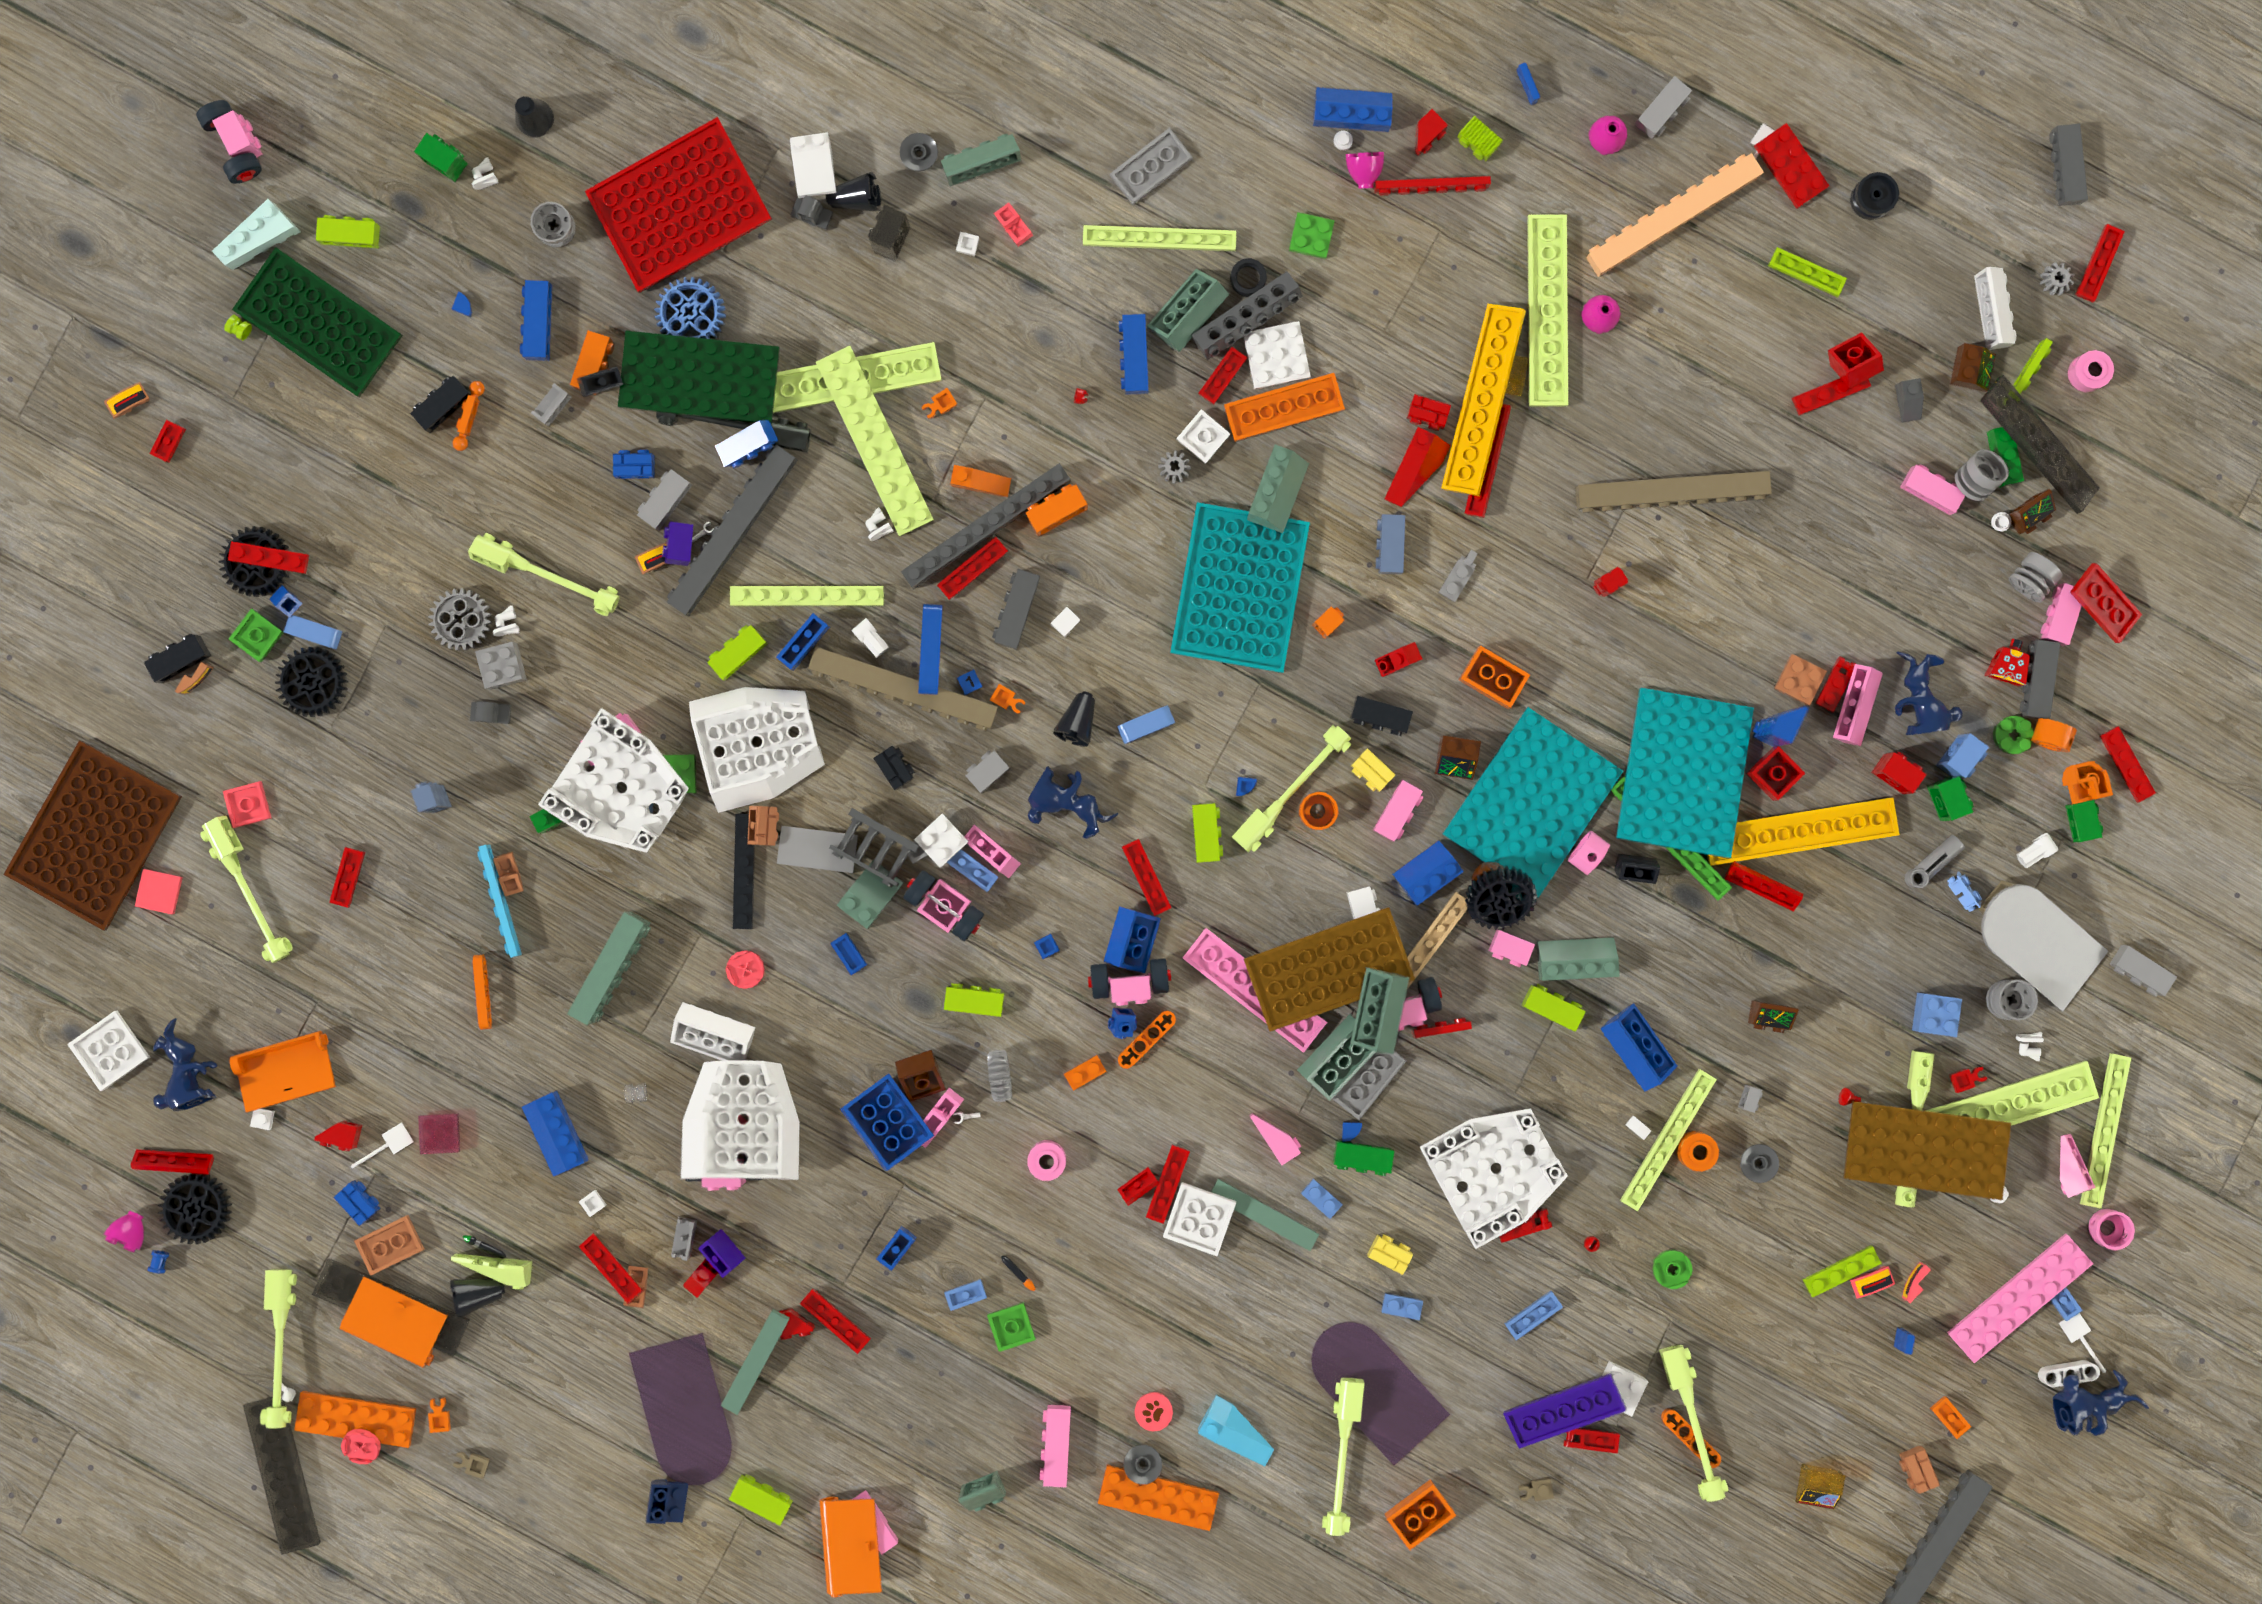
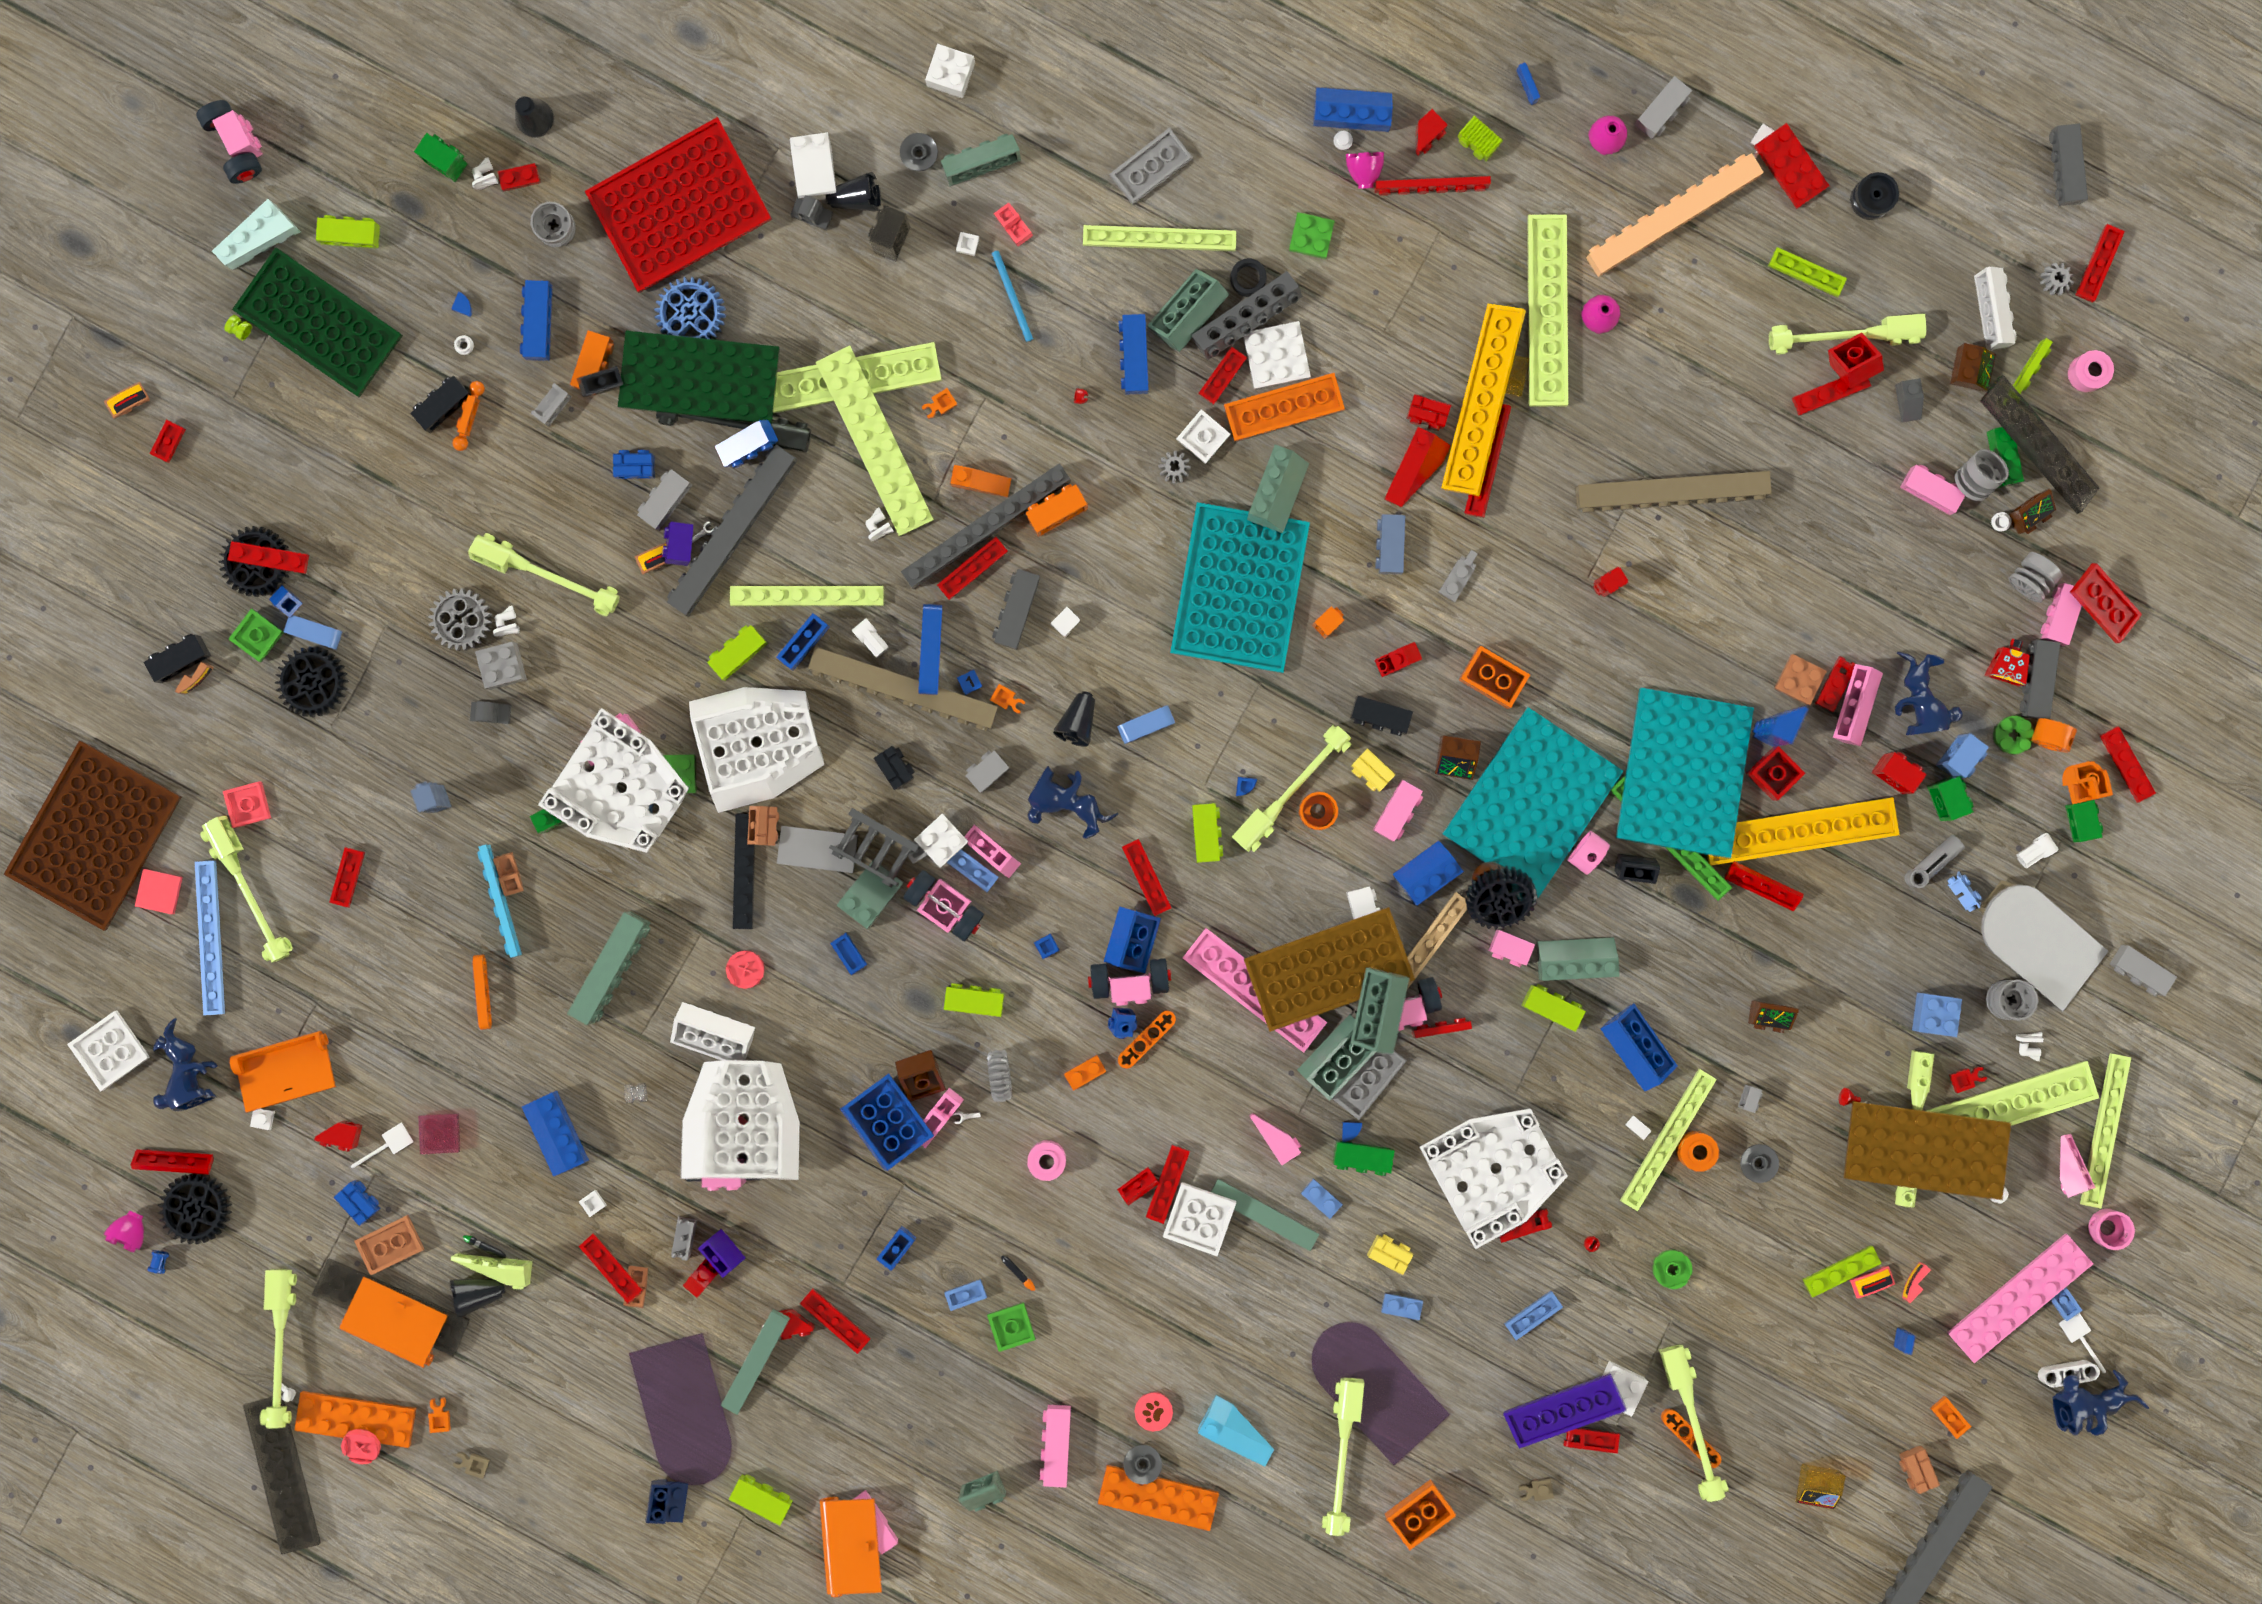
(209, 937): none -> light blue plate
(458, 343): none -> white plate
(519, 177): none -> red plate
(950, 71): none -> white brick
(1012, 296): none -> dark azure piece
(1892, 329): none -> yellowish green bar

